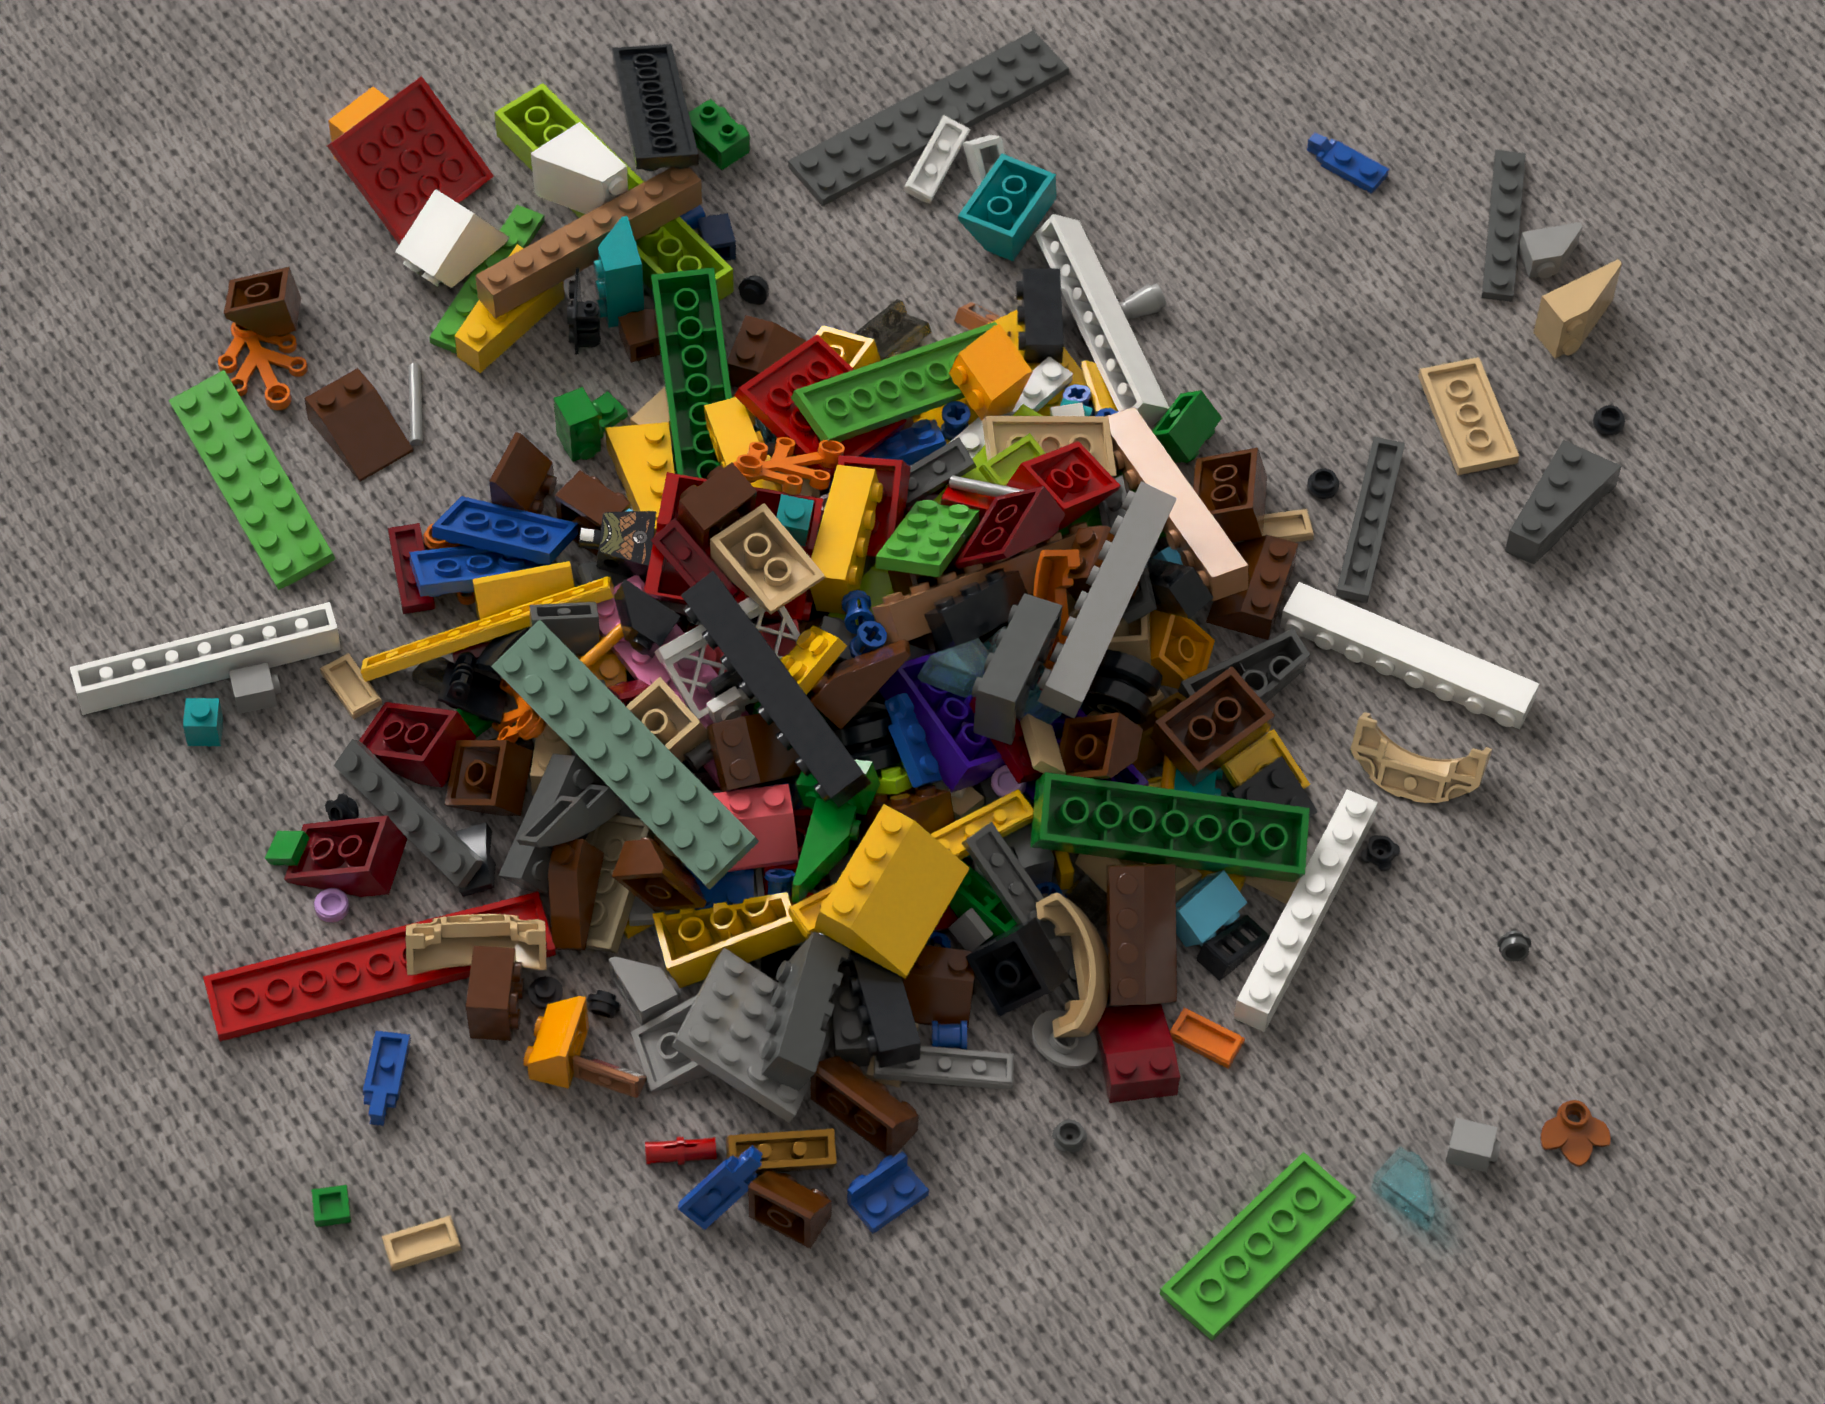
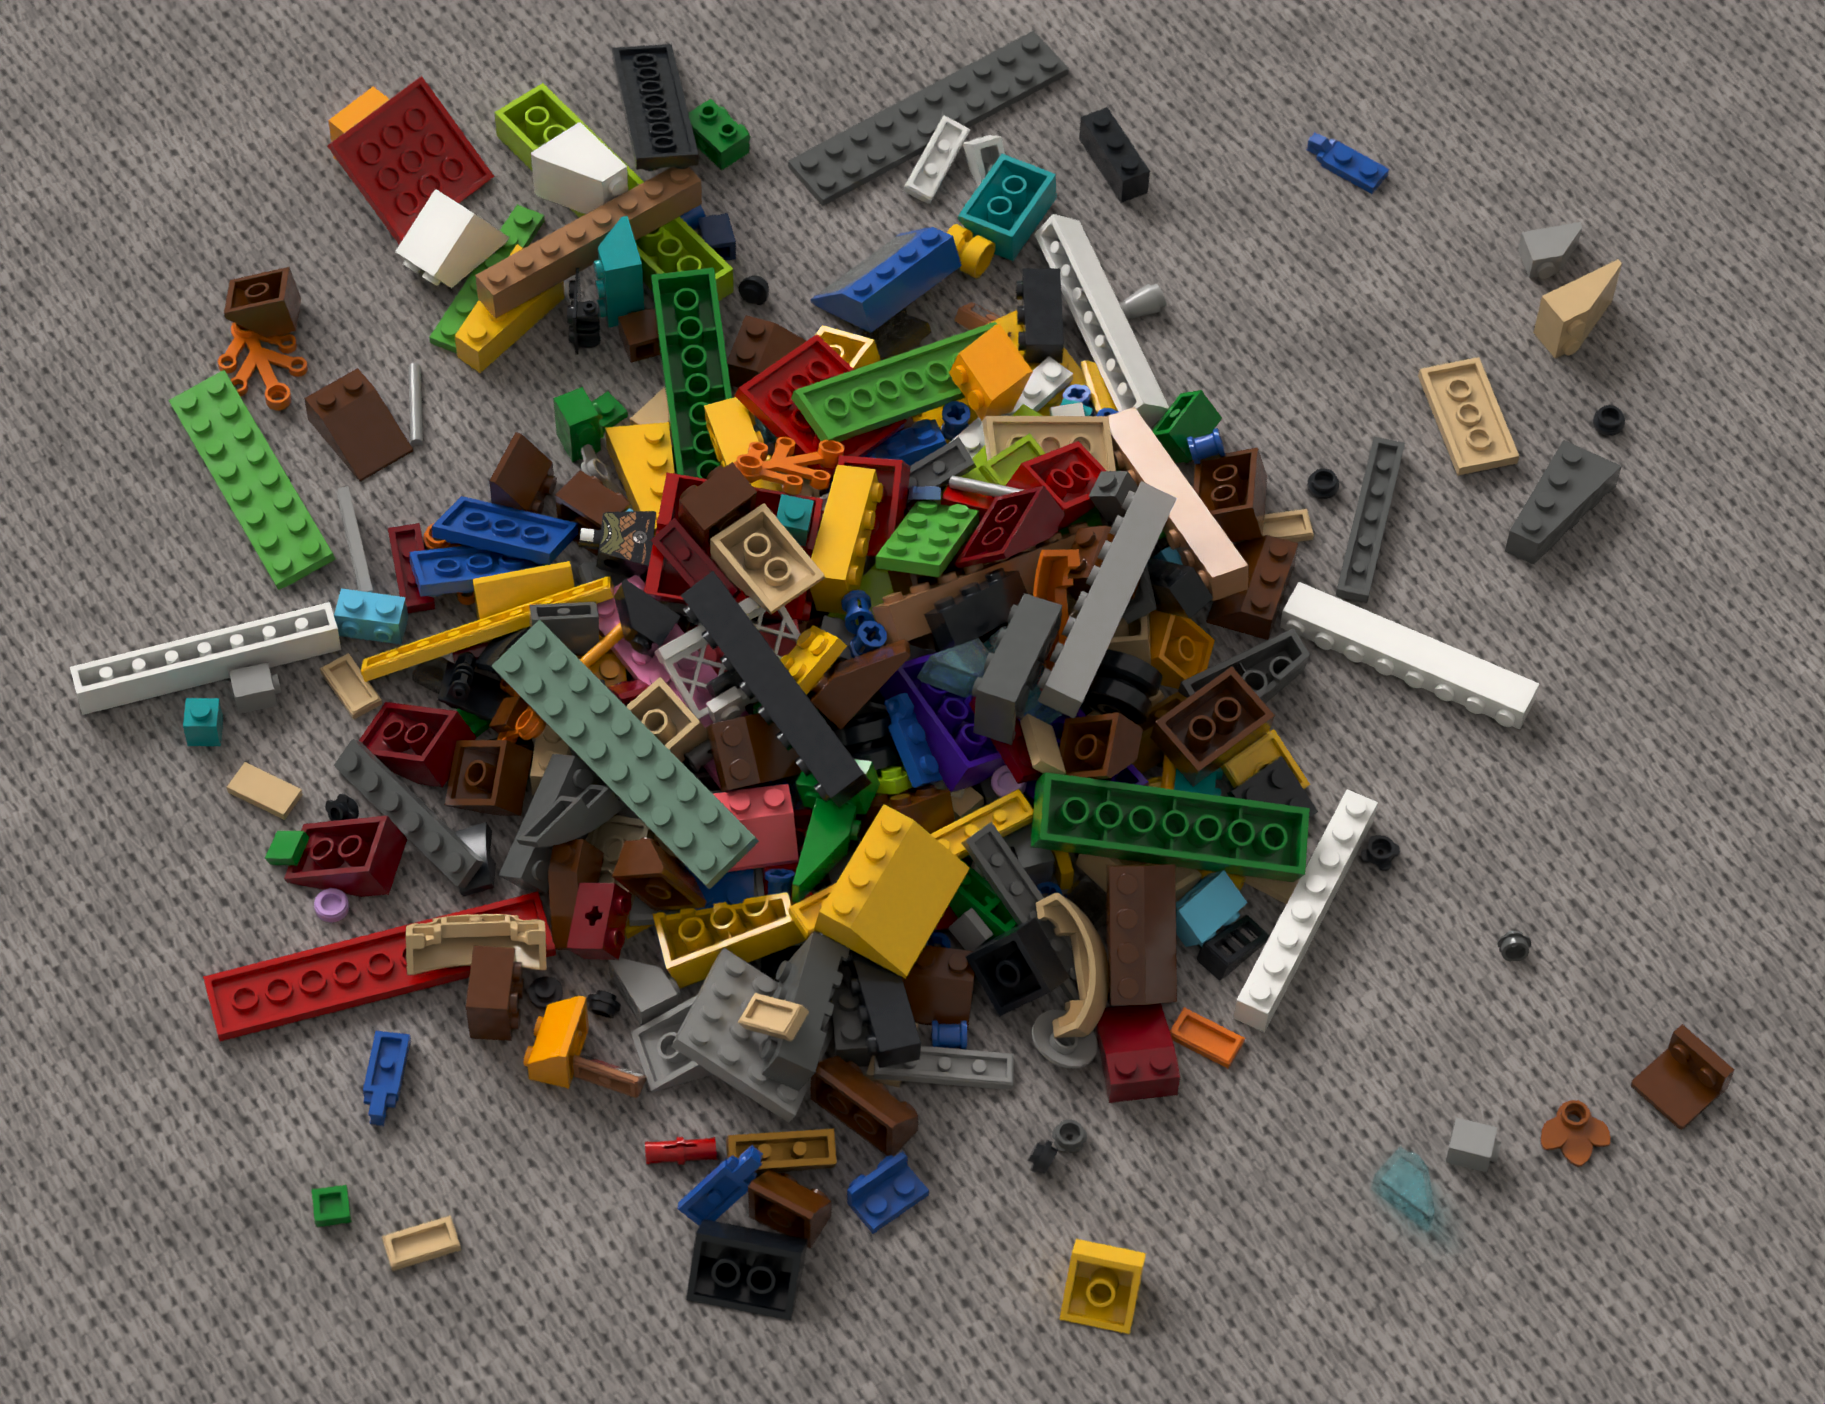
(264, 790): none -> tan tile
(354, 540): none -> light grey tile
(371, 616): none -> medium azure brick
(508, 714): none -> reddish brown tile
(594, 467): none -> light grey plate
(599, 921): none -> dark red brick
(746, 1269): none -> black slope
(773, 1017): none -> tan tile
(891, 278): none -> blue slope
(924, 493): none -> medium blue tile
(973, 252): none -> yellow wheel
(1042, 1157): none -> black plate
(1102, 1286): none -> yellow slope
(1111, 492): none -> dark grey brick
(1114, 155): none -> black brick
(1206, 446): none -> blue bush
(1257, 1246): bright green plate -> none
(1414, 775): tan windscreen -> none
(1503, 226): dark grey plate -> none
(1683, 1078): none -> reddish brown bracket

